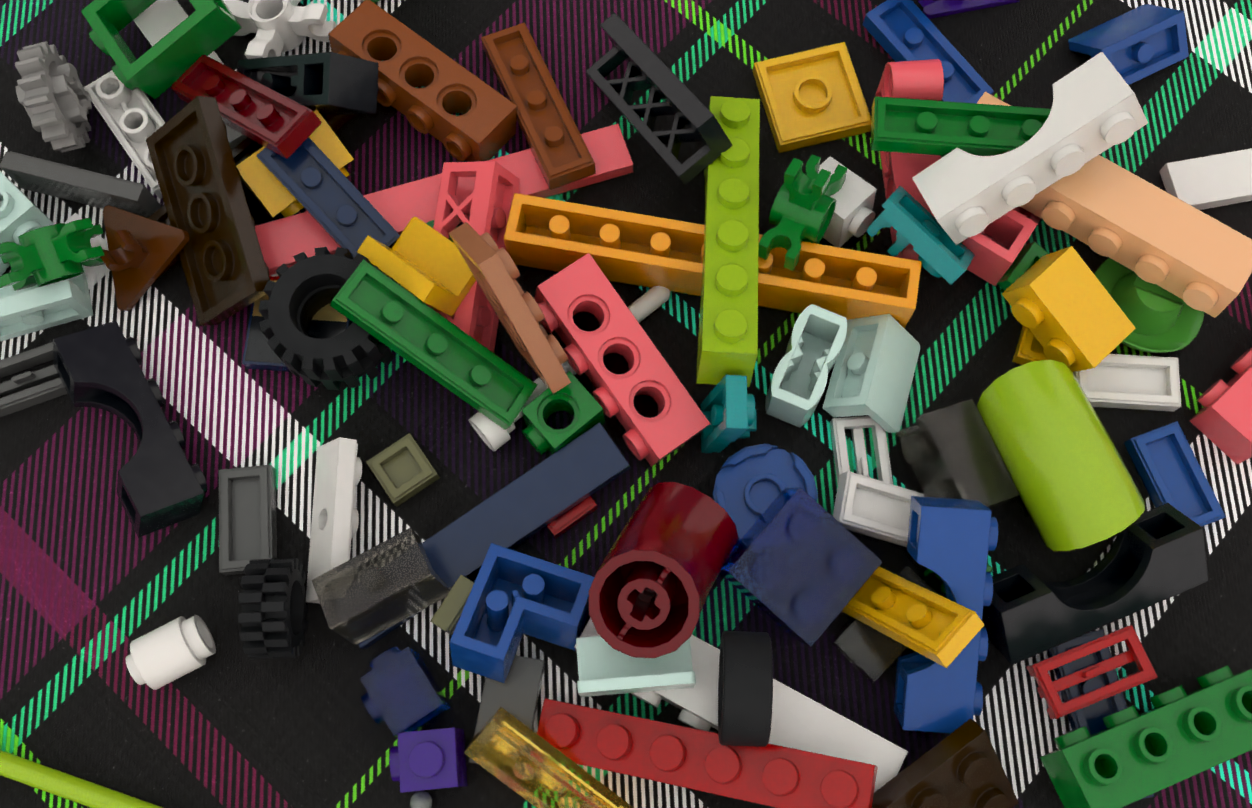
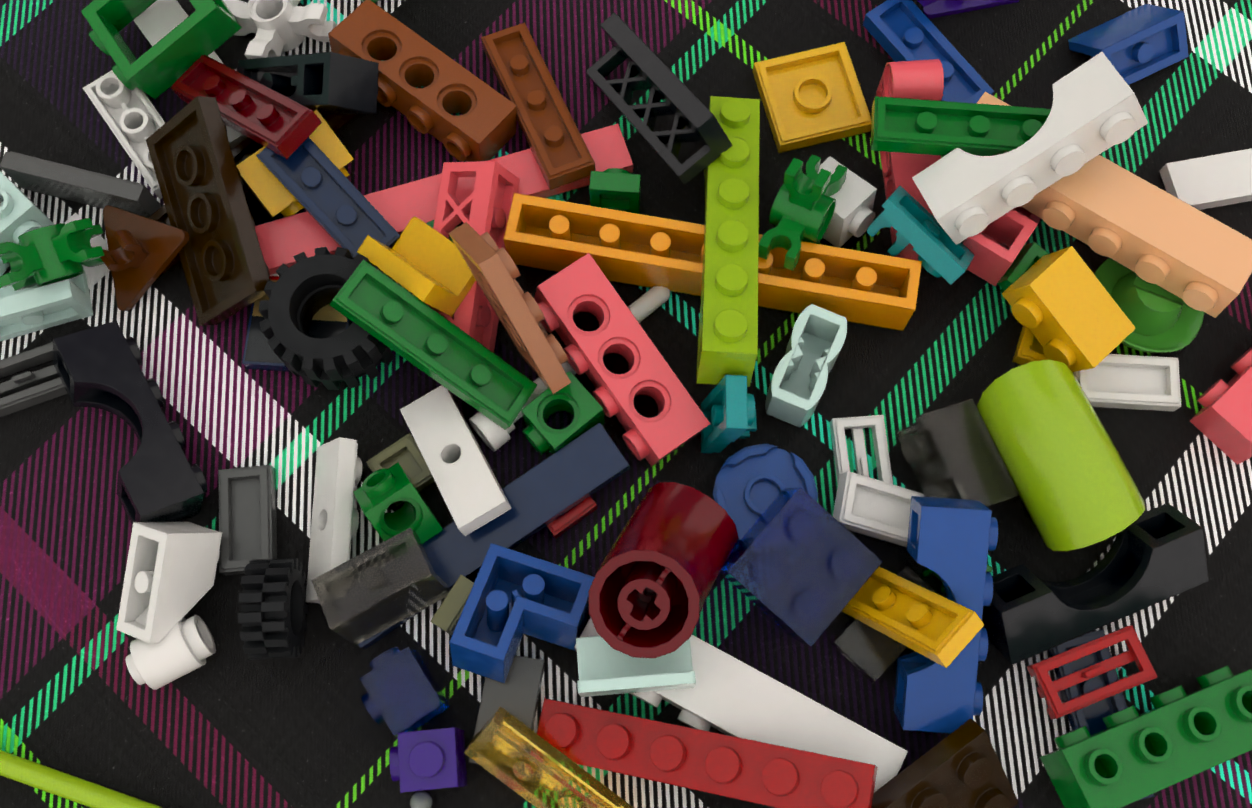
(53, 97): light grey gear -> none
(165, 576): none -> white slope
(394, 485): none -> green brick
(455, 460): none -> white tile
(615, 190): none -> green plate
(745, 688): black tyre -> none
(873, 372): light aqua panel -> none
(1174, 473): blue tile -> none

